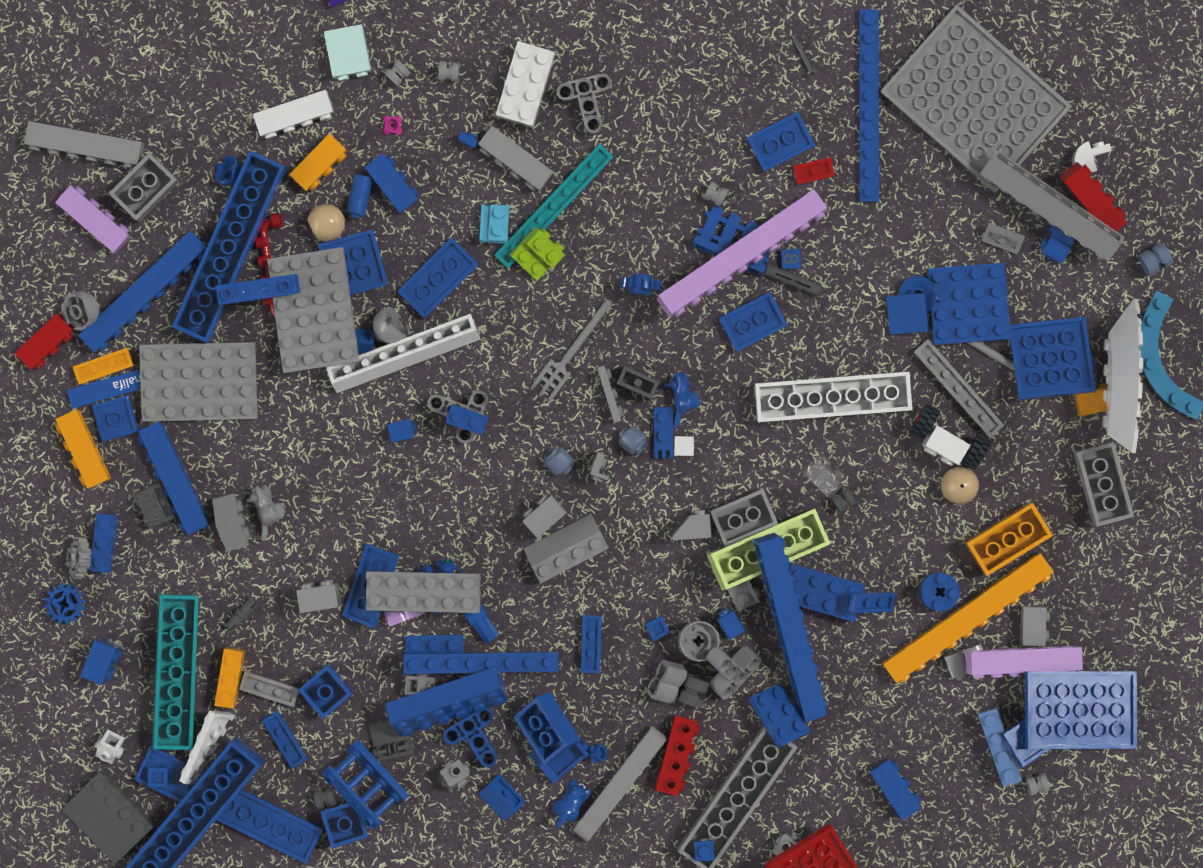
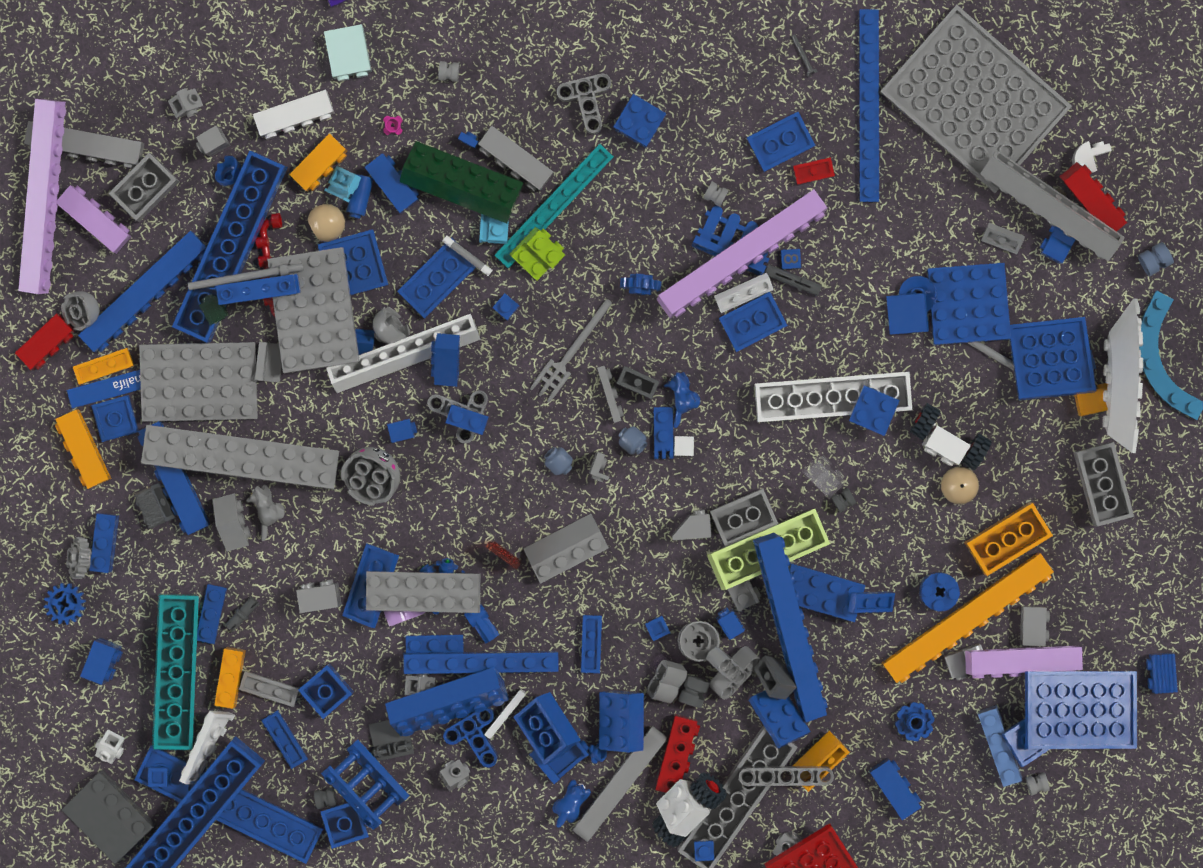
(42, 196): none -> lavender brick
(185, 103): none -> light grey brick
(211, 613): none -> blue plate
(212, 141): none -> light grey brick
(212, 310): none -> clear green brick
(239, 457): none -> light grey brick
(268, 362): none -> light grey panel
(283, 269): none -> light grey bar
(343, 183): none -> medium azure plate
(371, 475): none -> light grey cylinder
(400, 69): light grey wheel -> none
(445, 359): none -> blue brick
(461, 182): none -> dark green brick
(467, 255): none -> light grey bar
(502, 797): blue panel -> none
(504, 554): none -> clear red tile
(505, 713): none -> white tile
(506, 306): none -> blue brick
(525, 84): white brick -> none
(544, 515): light grey brick -> none
(621, 721): none -> blue brick
(639, 121): none -> blue brick
(686, 807): none -> brick
(743, 292): none -> white plate
(775, 677): none -> dark grey brick
(795, 779): none -> light grey beam
(826, 752): none -> light orange brick
(874, 410): none -> blue plate
(907, 714): none -> blue plant
(958, 388): light grey plate -> none
(1162, 673): none -> blue brick

